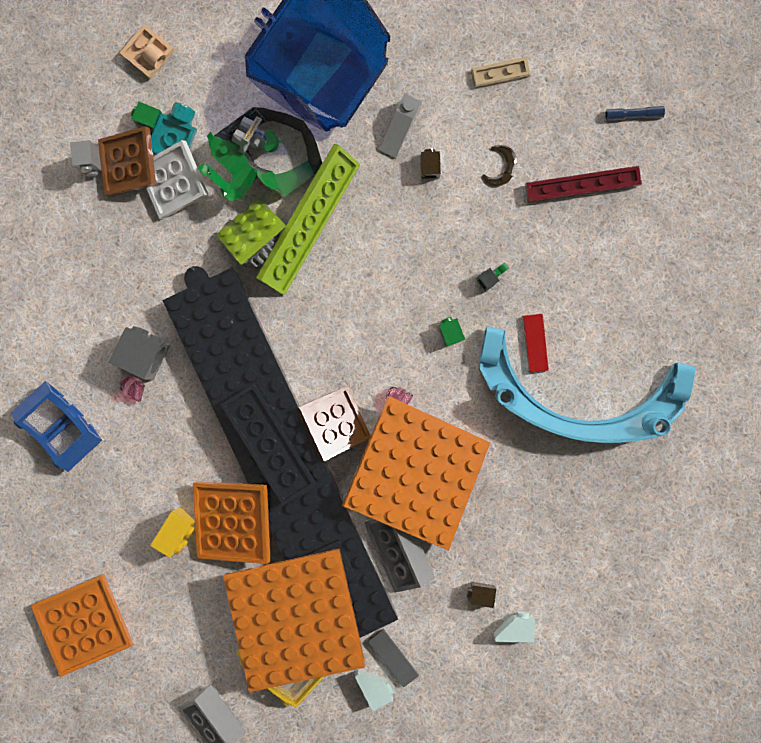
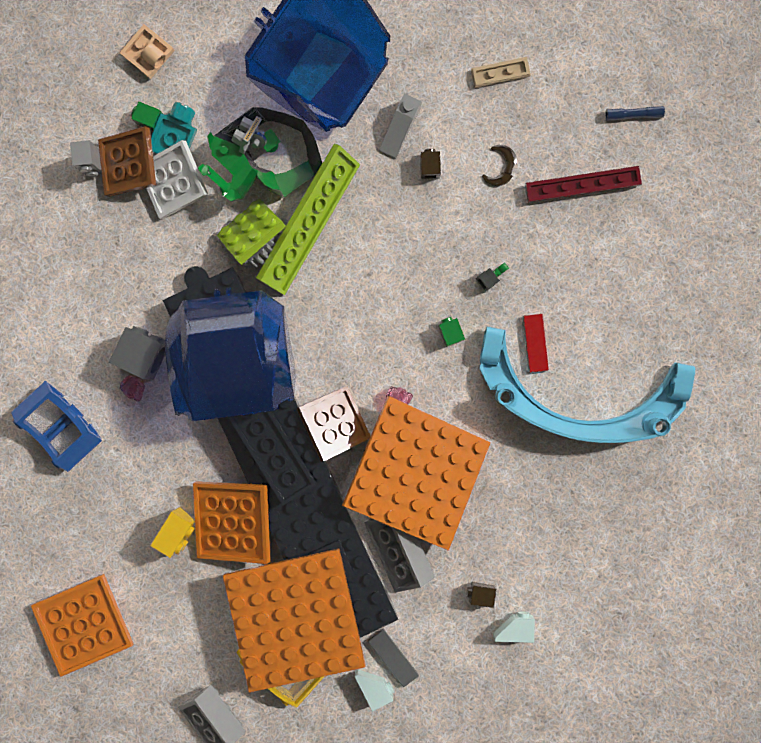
(229, 356): none -> clear blue windscreen

